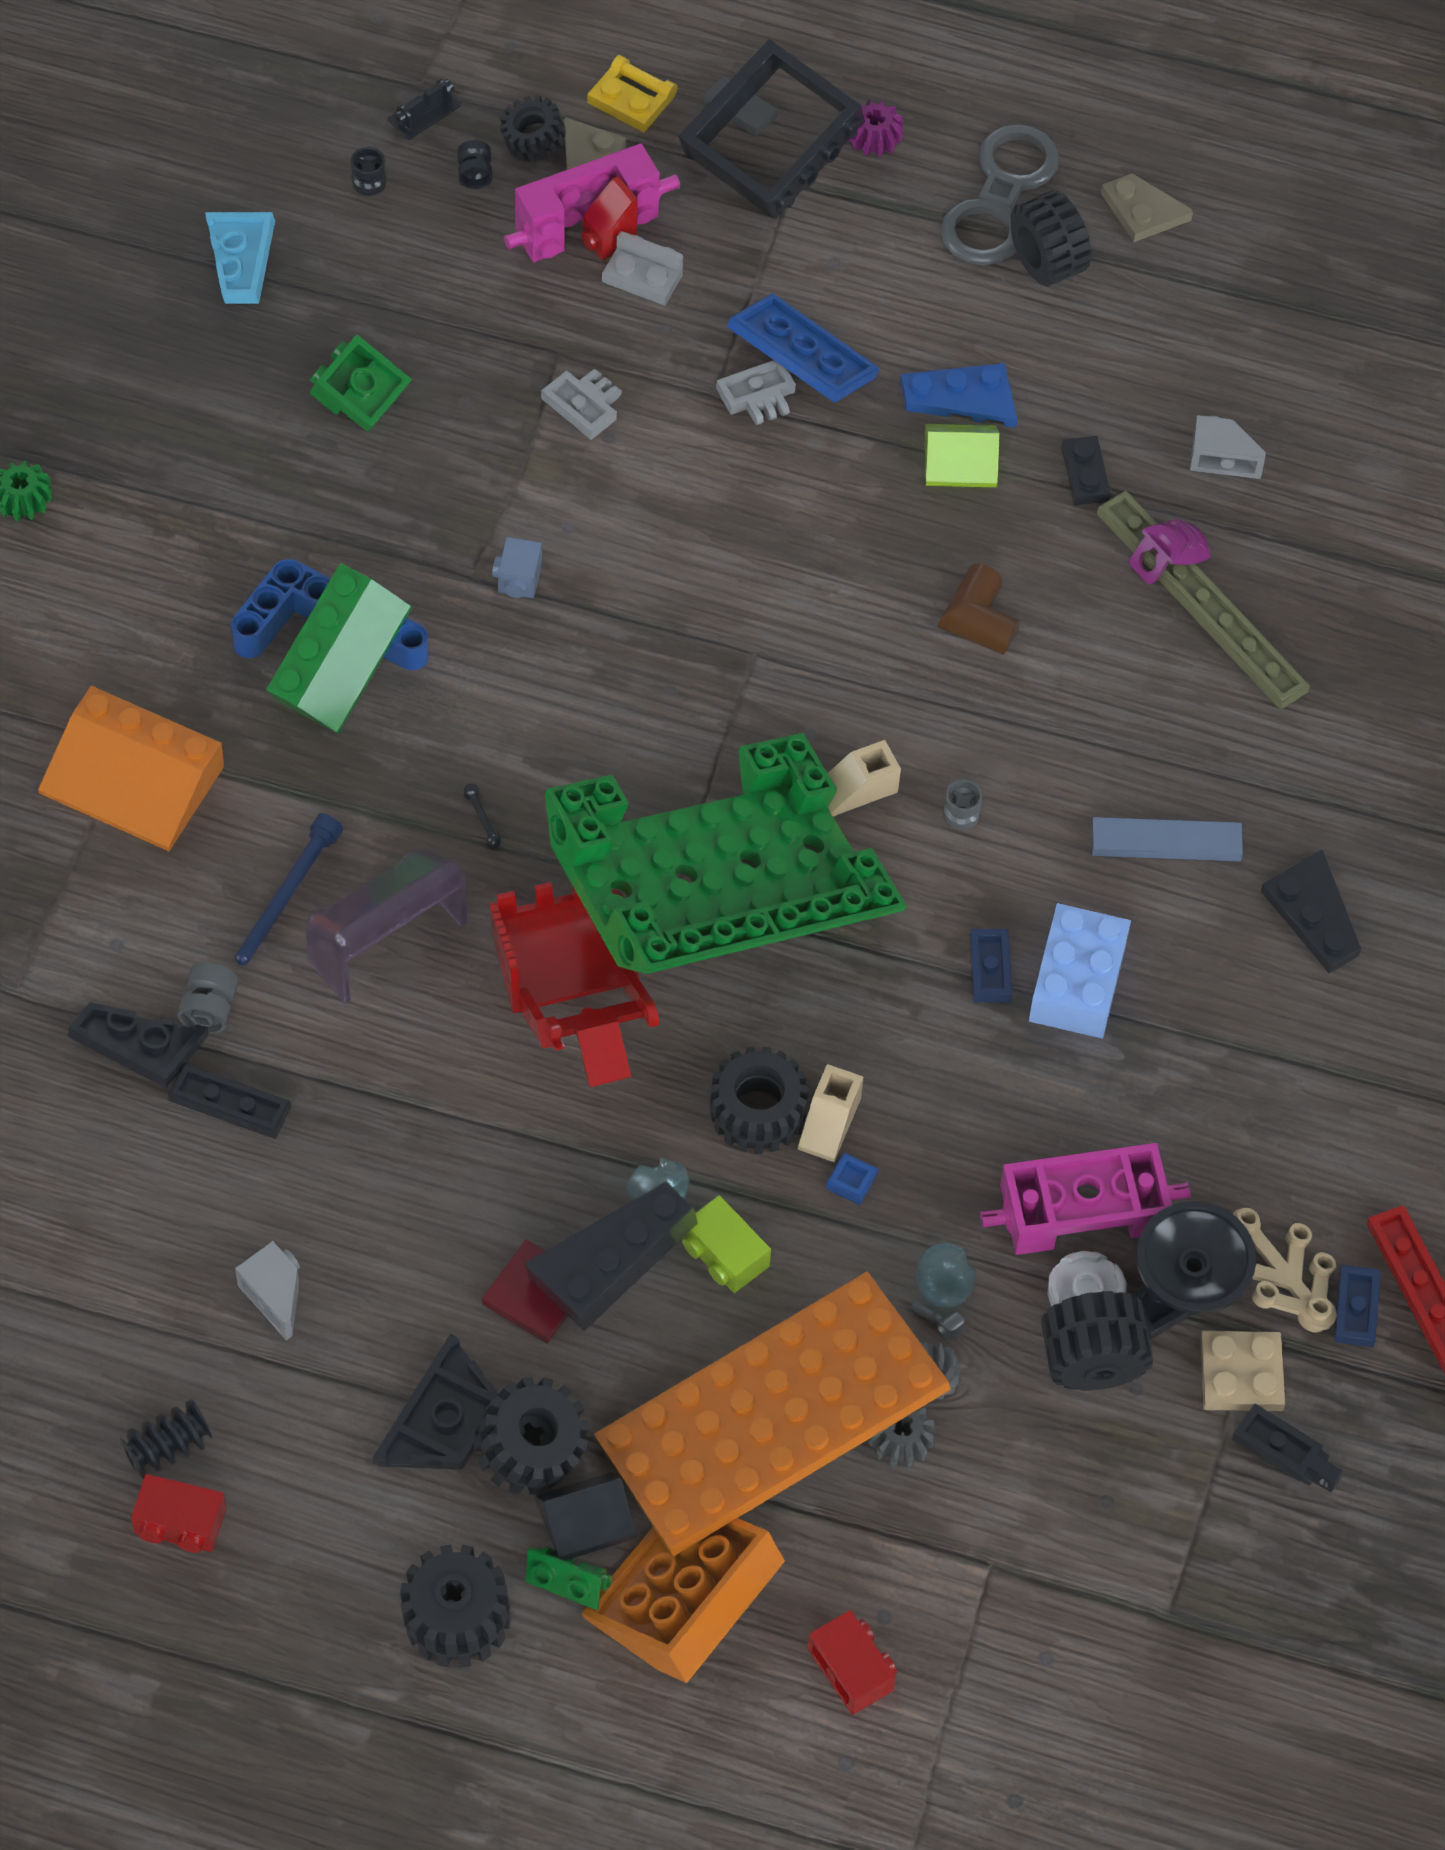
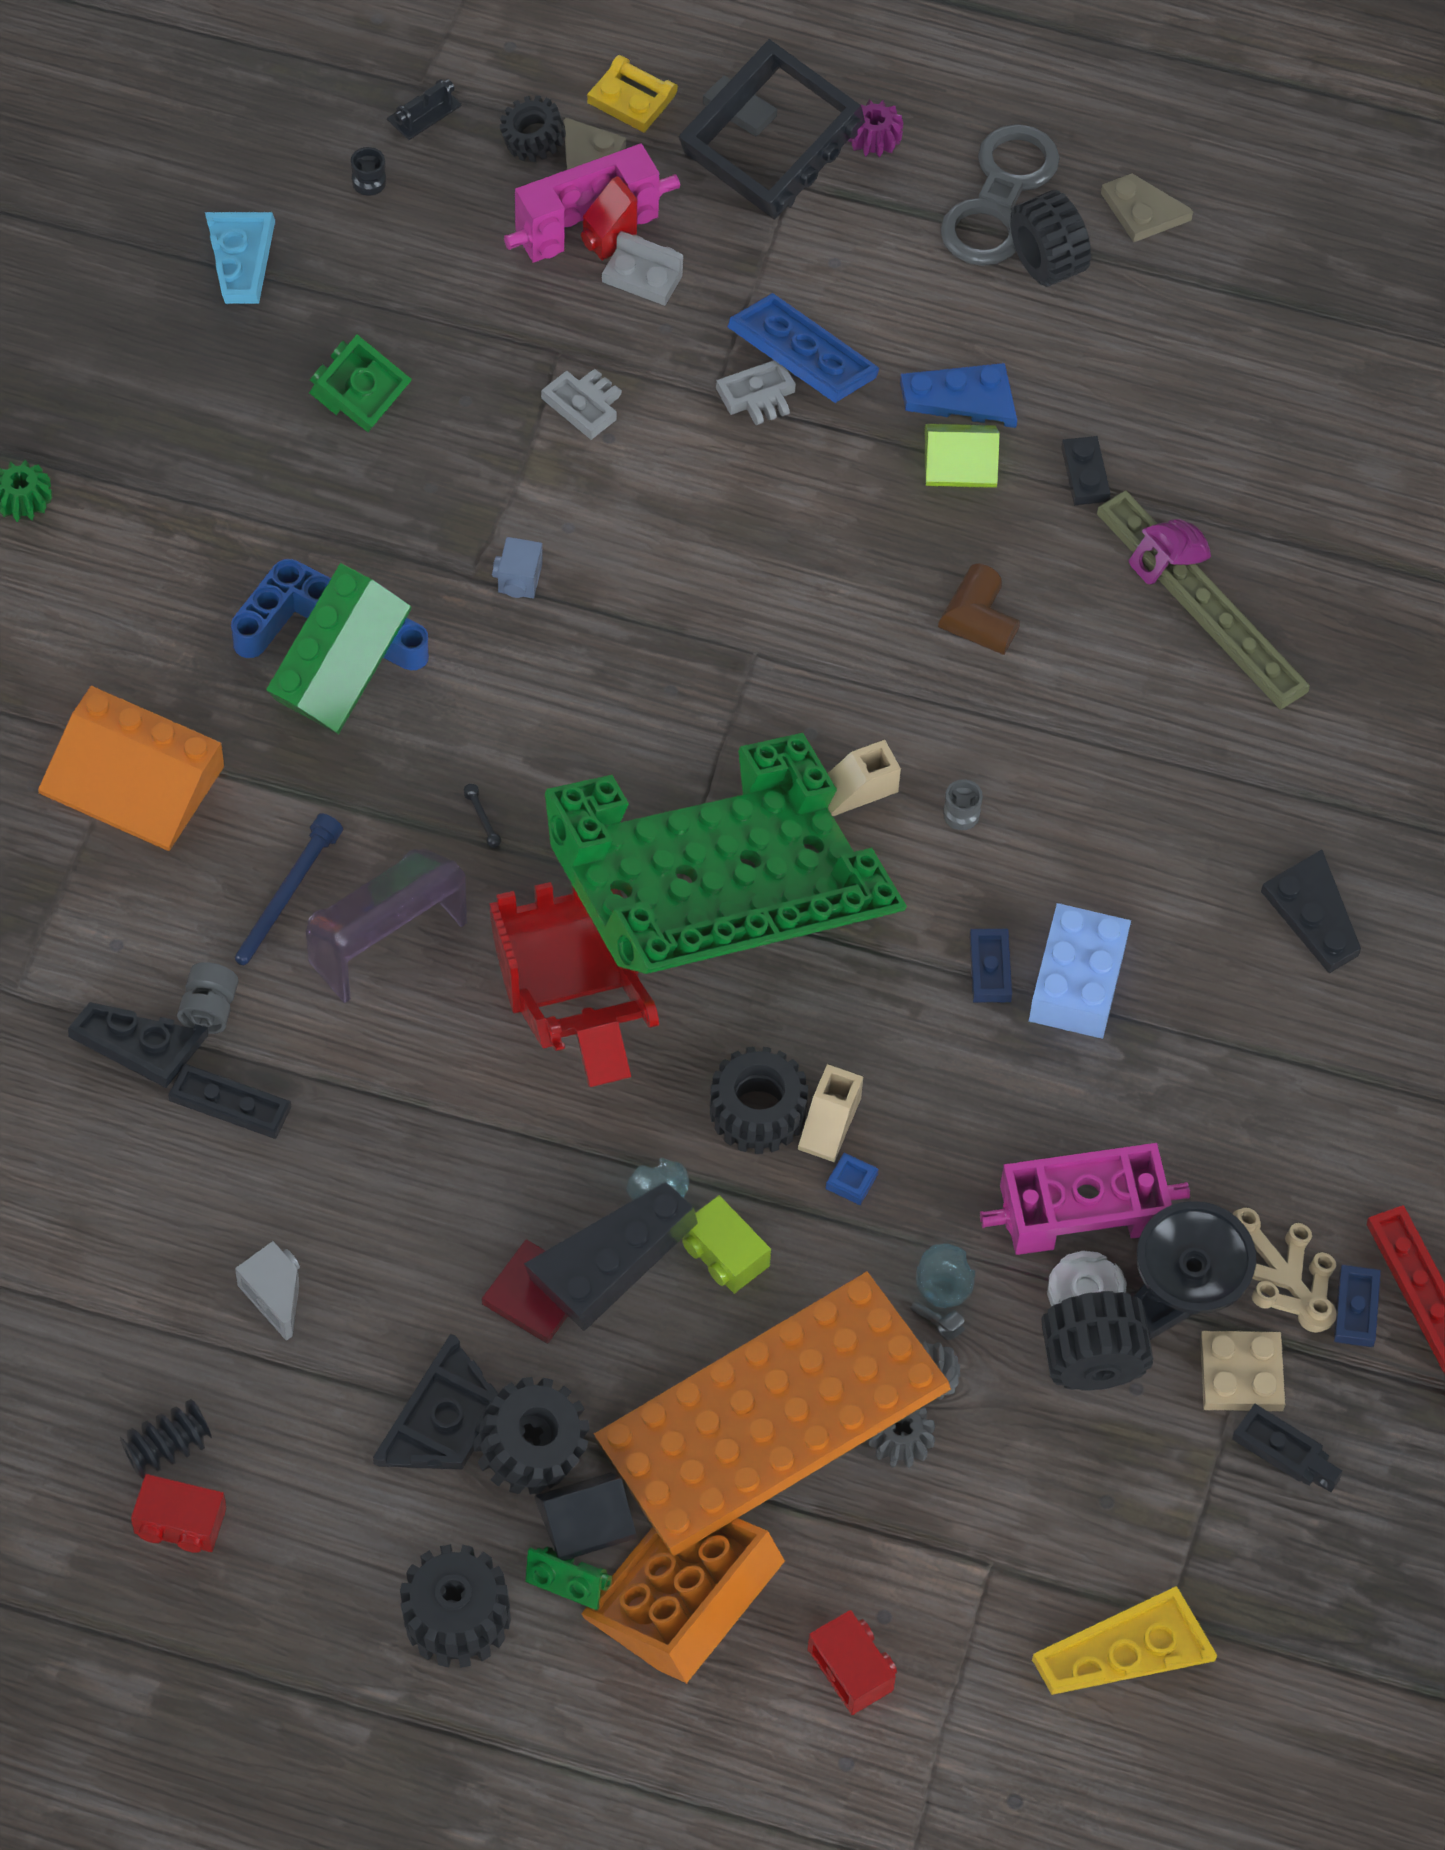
(473, 158): black wheel -> none
(1131, 1644): none -> yellow wing
(1167, 839): sand blue tile -> none
(1225, 449): light grey slope -> none

